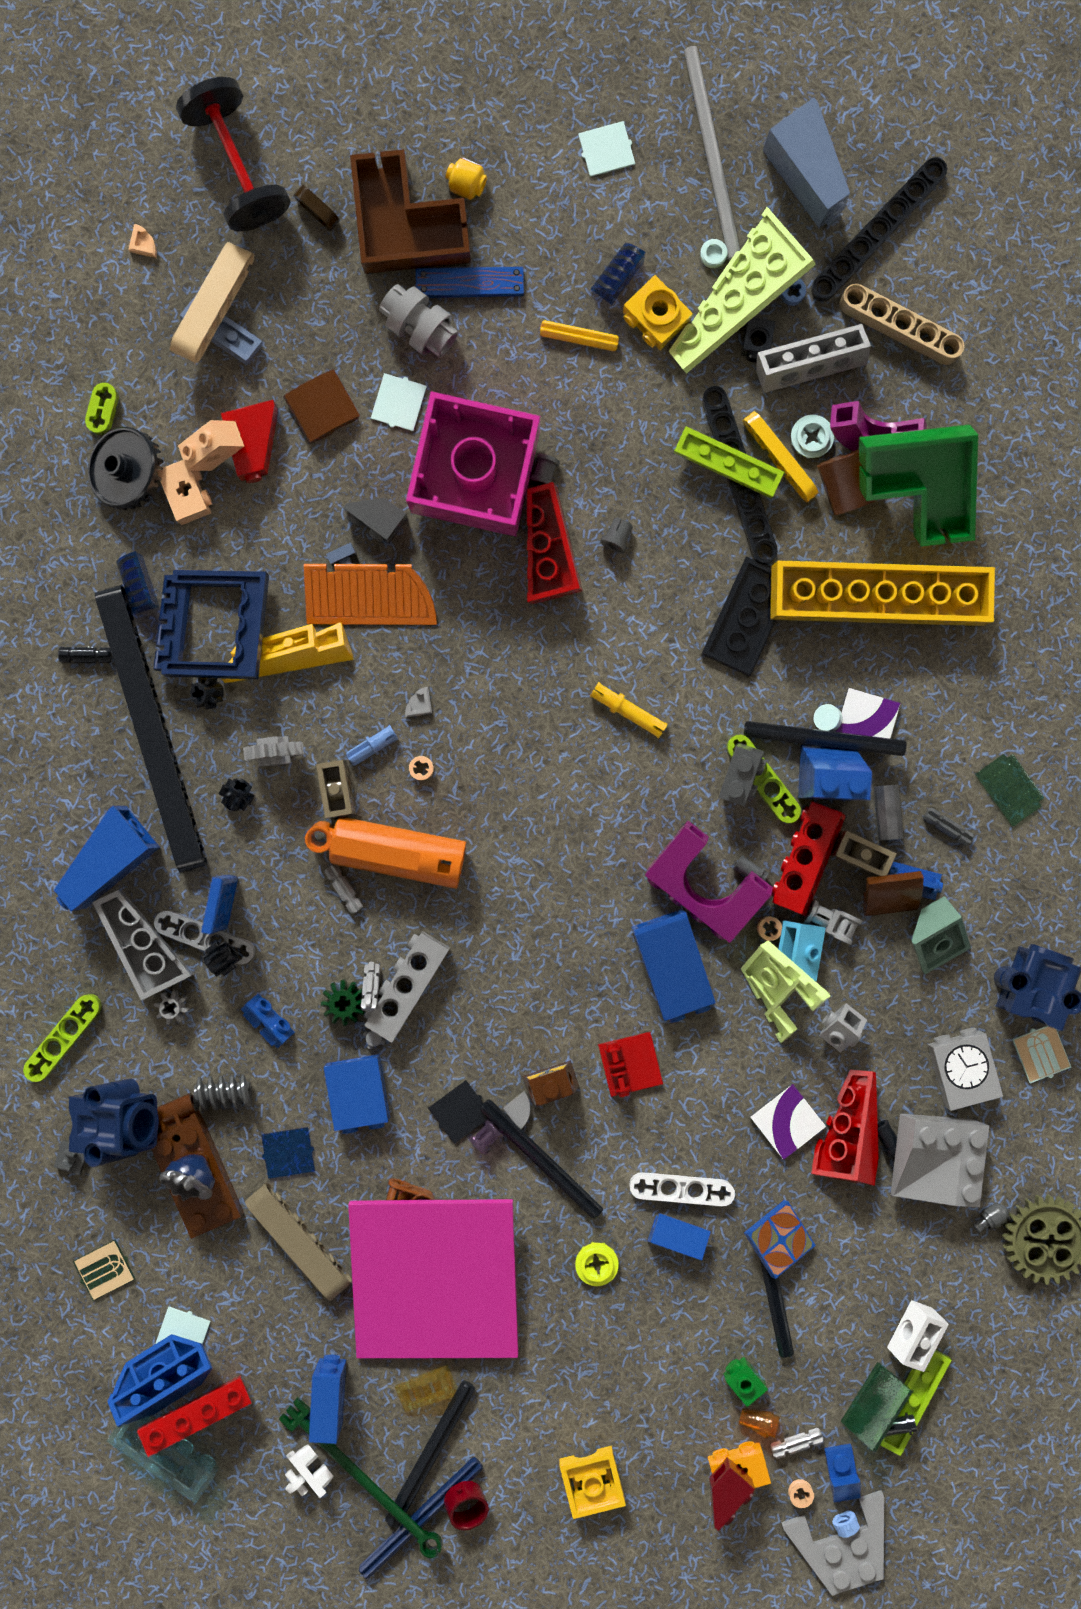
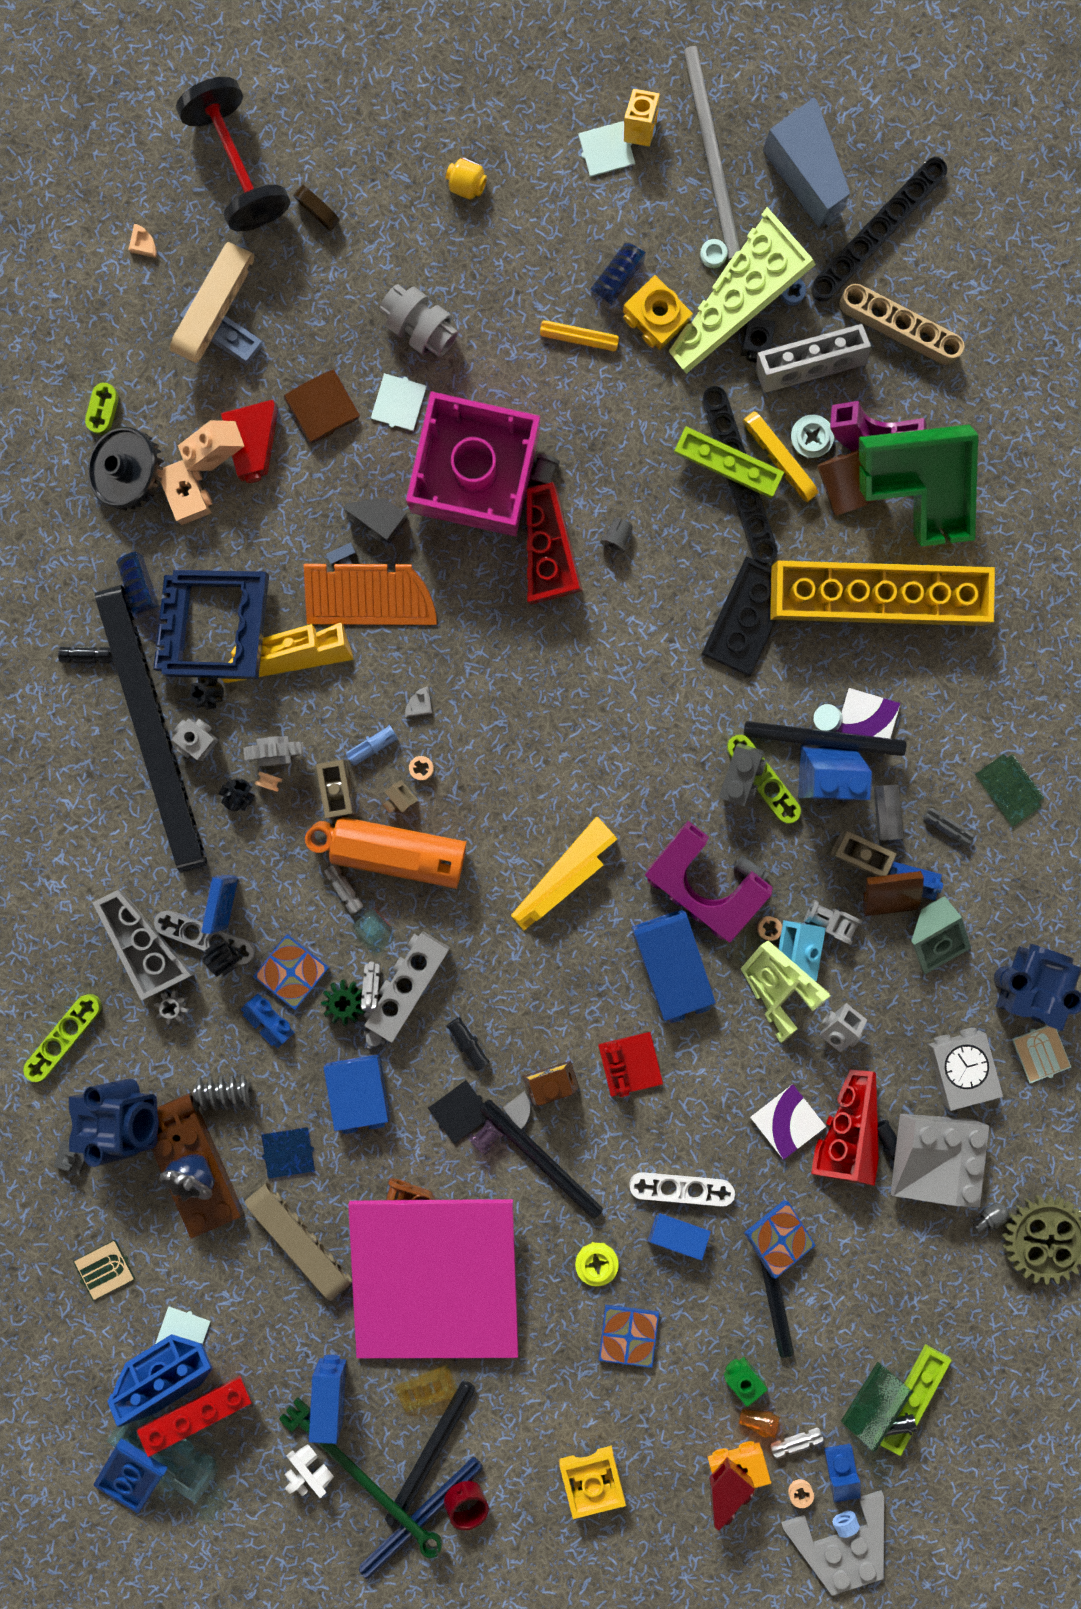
(106, 858): blue slope -> none
(130, 1476): none -> blue tile
(203, 741): none -> light grey brick
(268, 781): none -> light nougat bush
(291, 971): none -> tile
(371, 926): none -> clear light blue plate
(400, 797): none -> dark tan tile
(403, 233): reddish brown piece -> none
(468, 1043): none -> black pin
(470, 282): blue tile -> none
(567, 874): none -> yellow wedge
(619, 704): yellow pin -> none
(628, 1336): none -> tile
(641, 117): none -> yellow head
(821, 849): red brick -> none
(917, 1336): white brick -> none

